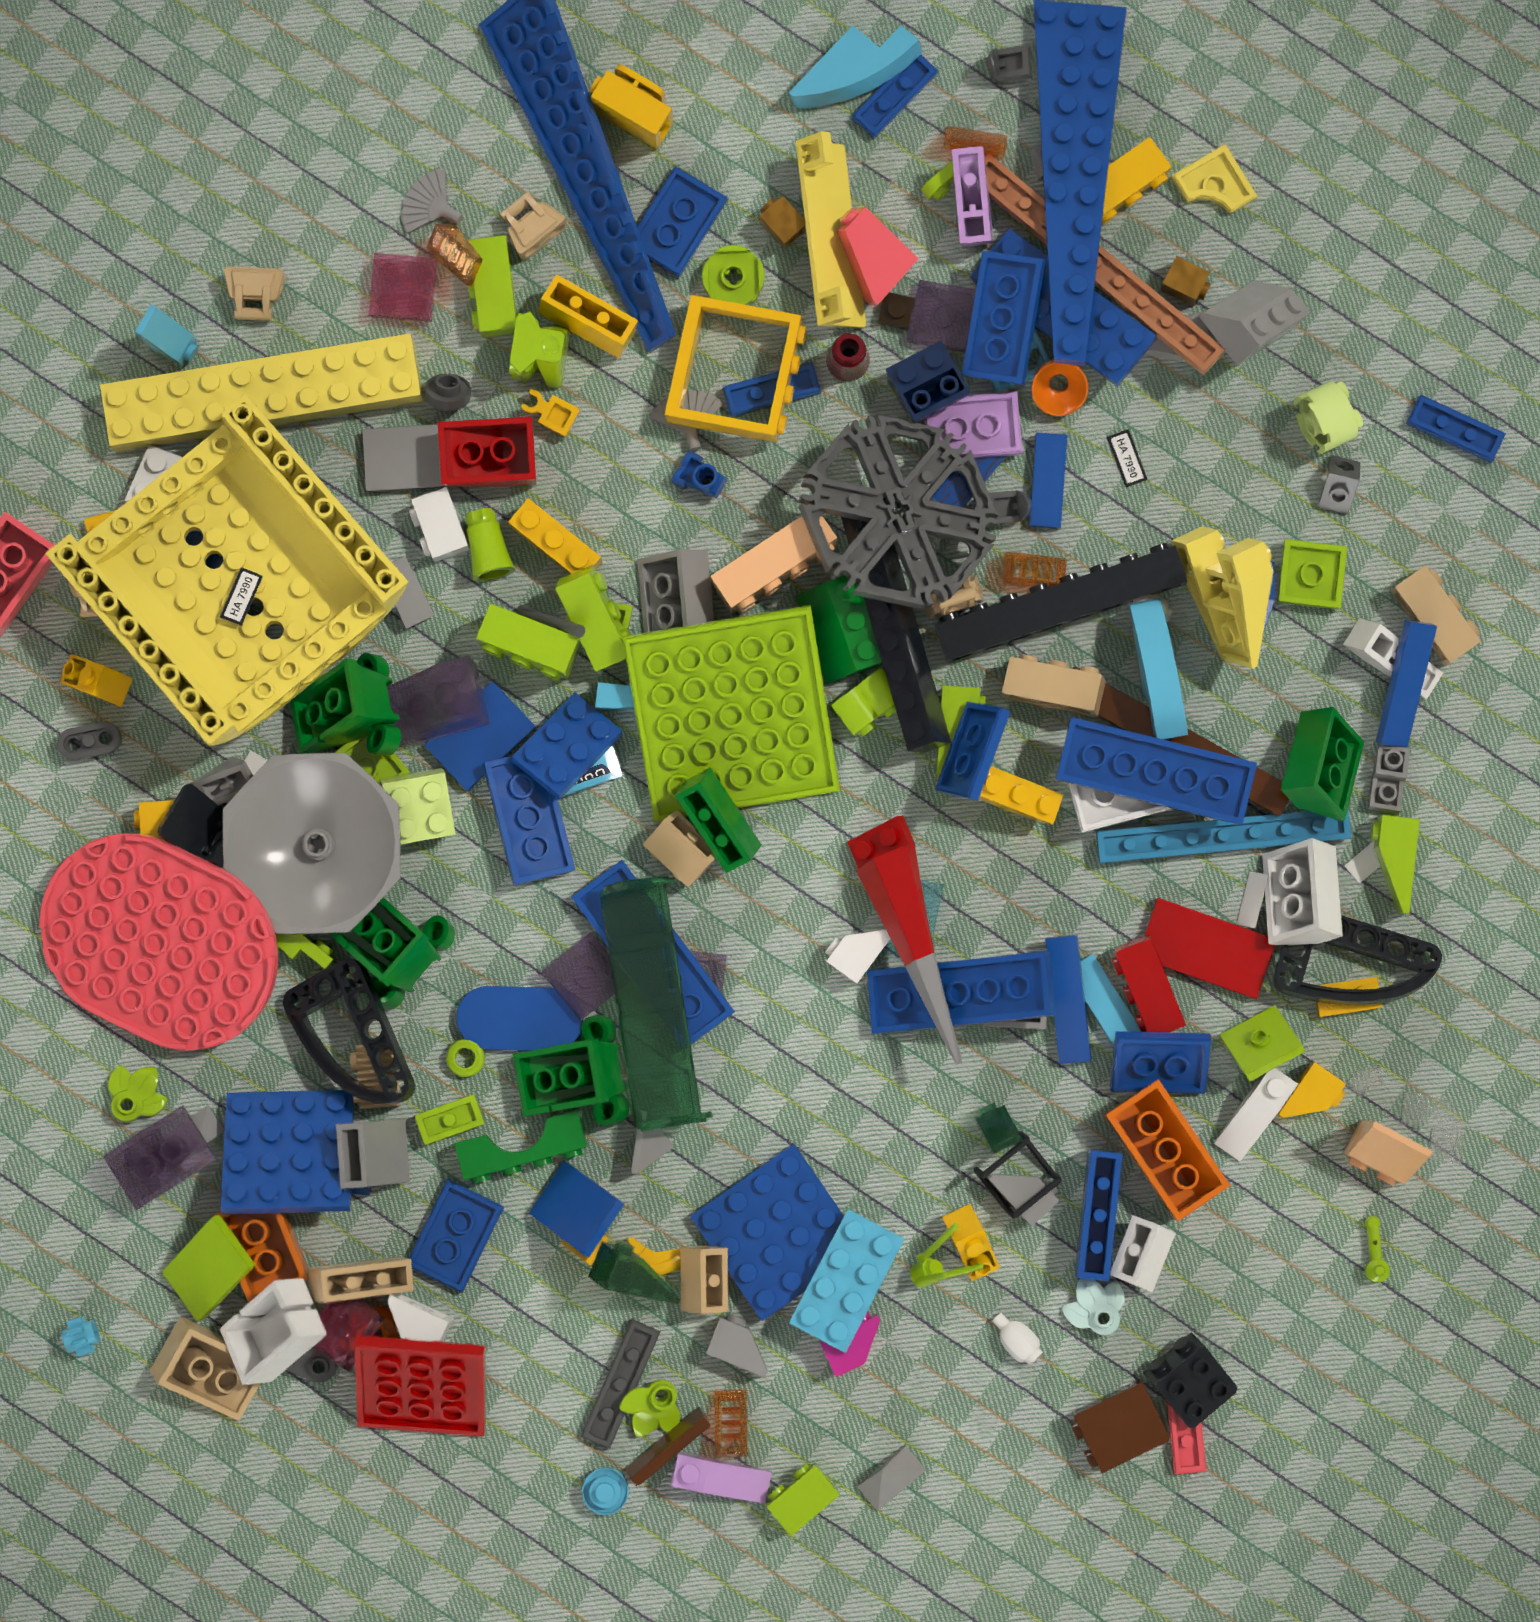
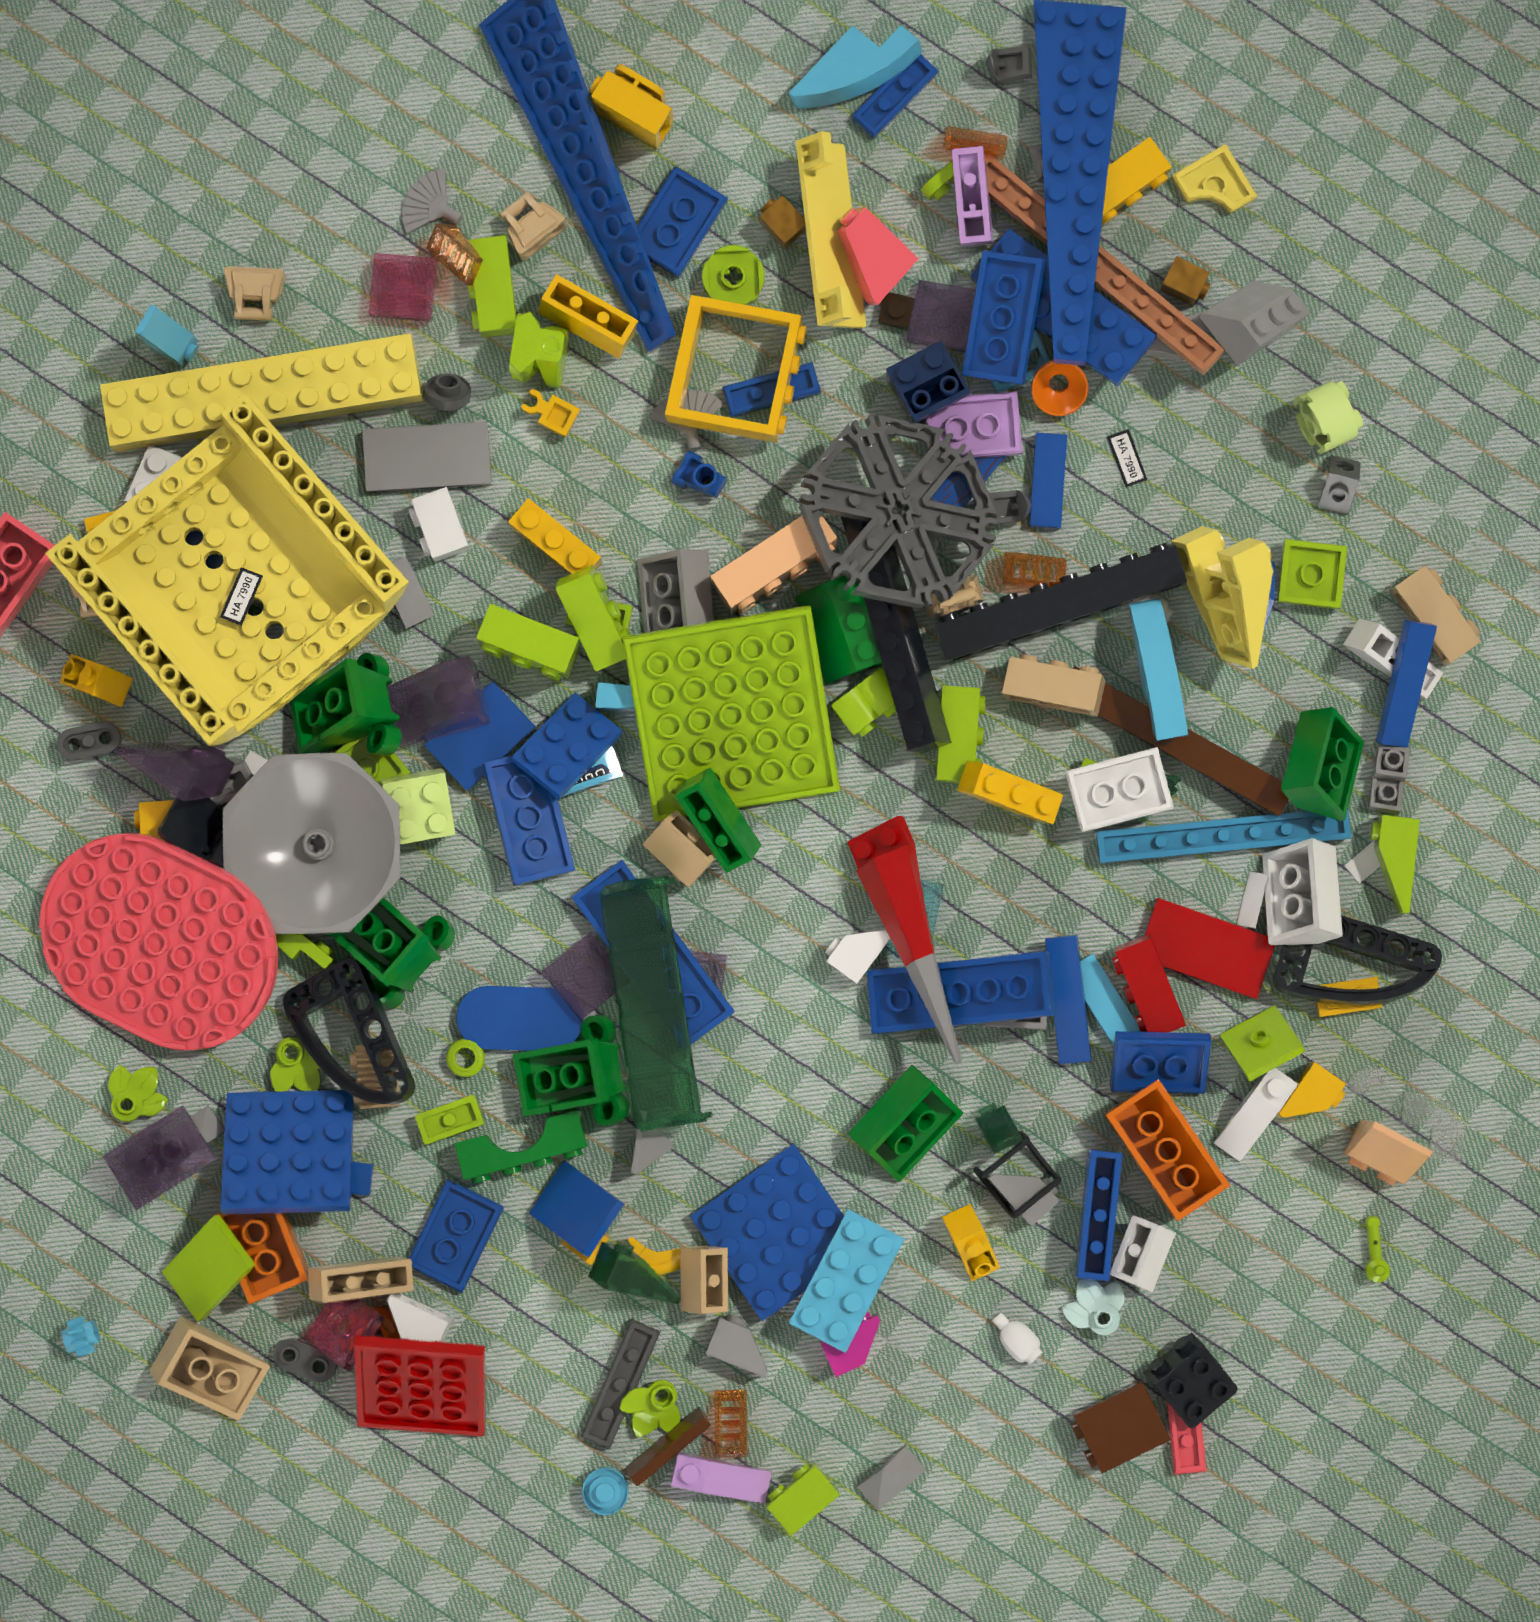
(182, 769): none -> slope
(272, 1331): white piece -> none
(300, 1071): none -> lime plate
(372, 1153): light grey brick -> none
(487, 452): red slope -> none
(487, 546): lime plant -> none
(553, 621): dark grey bar -> none
(845, 367): dark red plant -> none
(905, 1123): none -> green slope
(931, 1270): lime plant -> none
(972, 750): blue tile -> none
(1156, 771): blue plate -> none
(1455, 428): blue tile -> none

